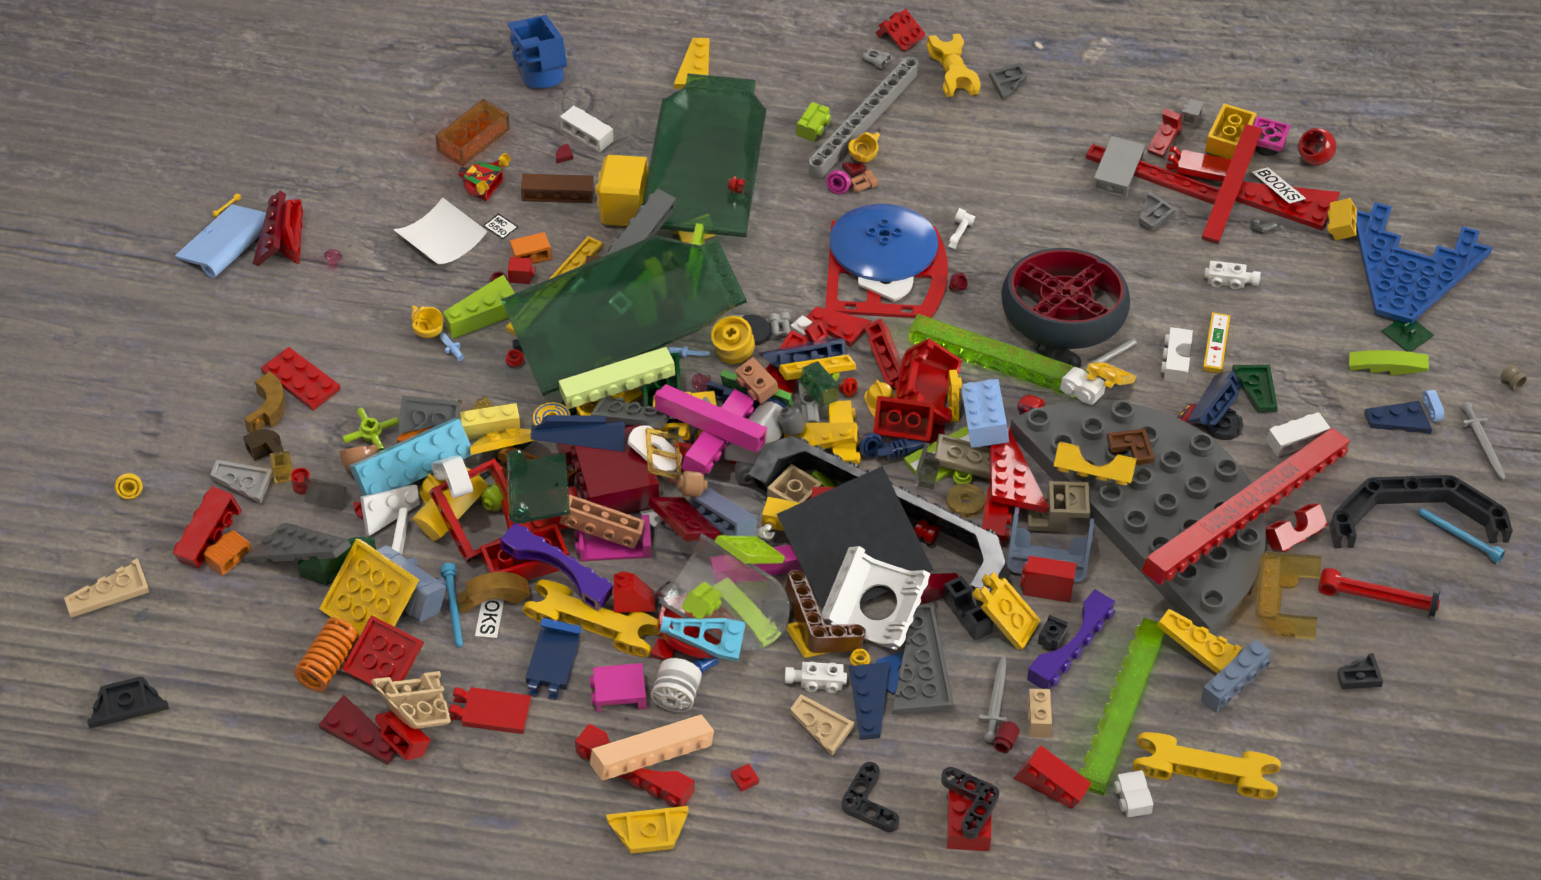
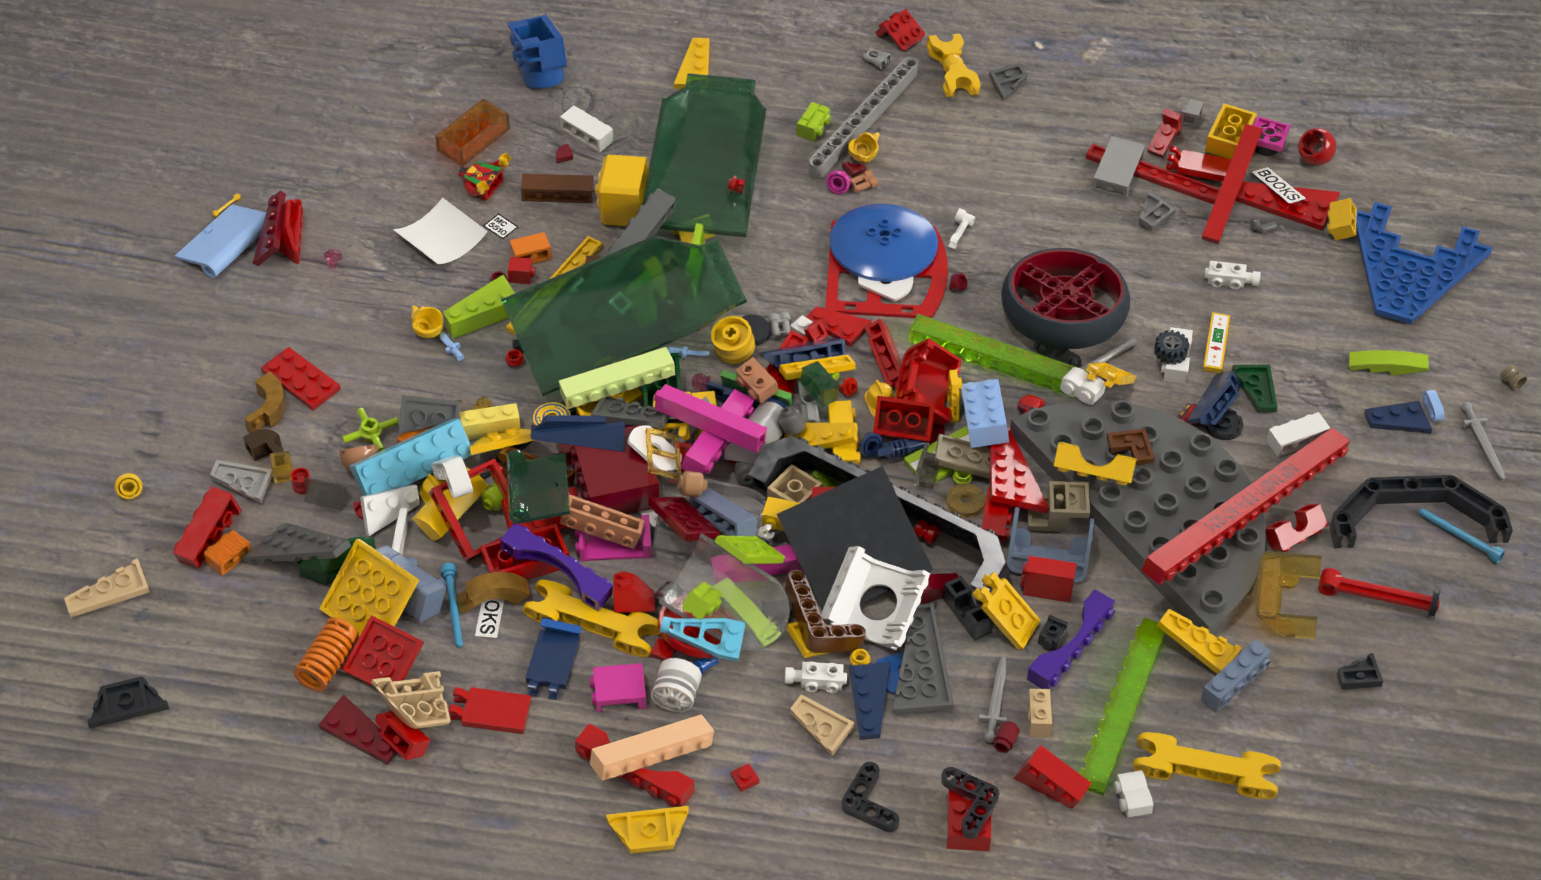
(1171, 347): none -> black wheel
(1408, 335): dark green piece -> none

